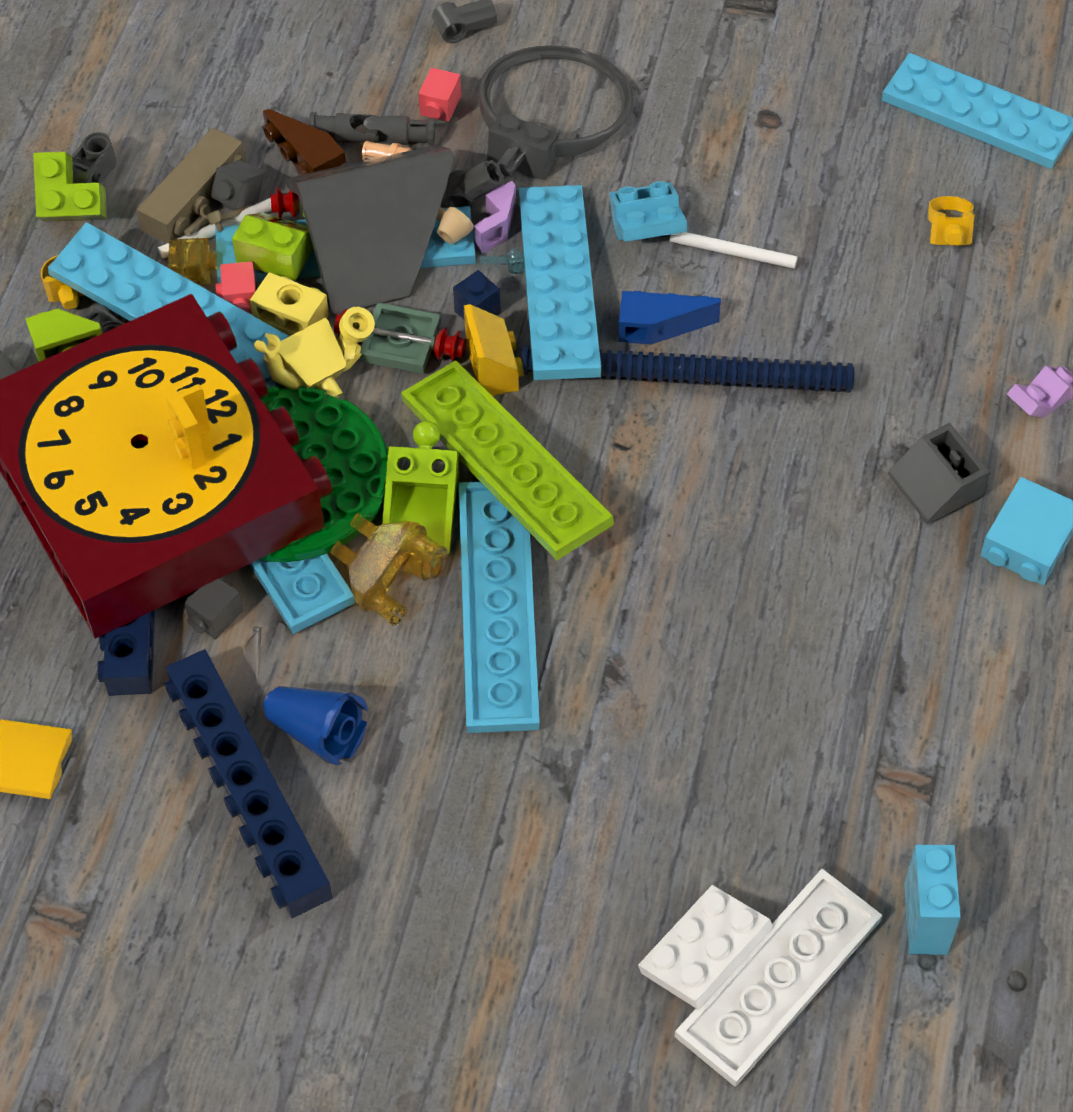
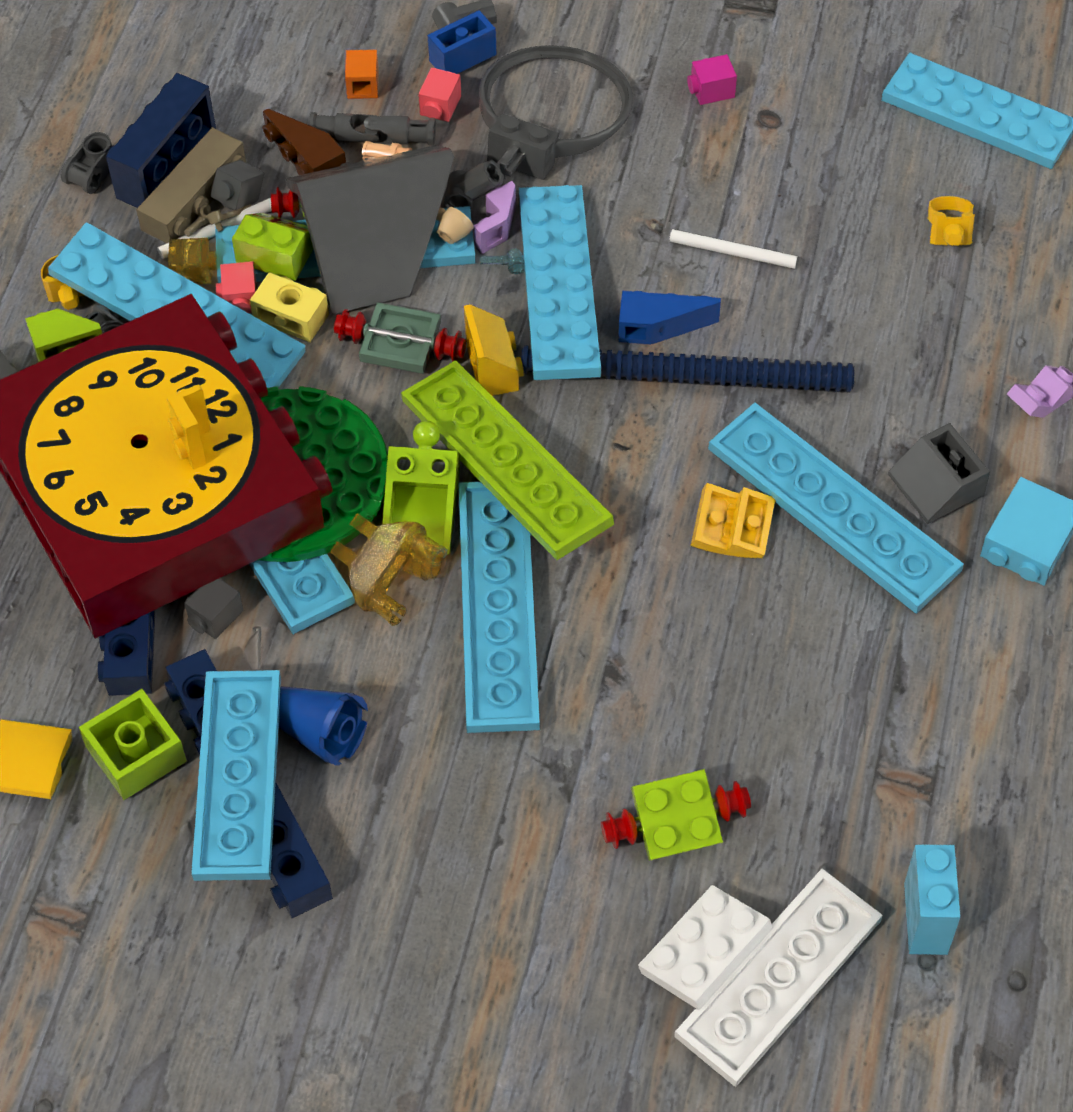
(57, 195): lime brick -> none
(133, 744): none -> lime brick
(160, 138): none -> dark blue brick
(237, 776): none -> medium azure plate
(314, 355): light yellow torso -> none
(361, 74): none -> orange brick
(462, 43): none -> blue brick
(478, 292): dark blue brick -> none
(646, 211): medium azure brick -> none
(676, 814): none -> lime plate
(712, 79): none -> dark pink brick
(733, 522): none -> yellow slope
(836, 507): none -> medium azure plate

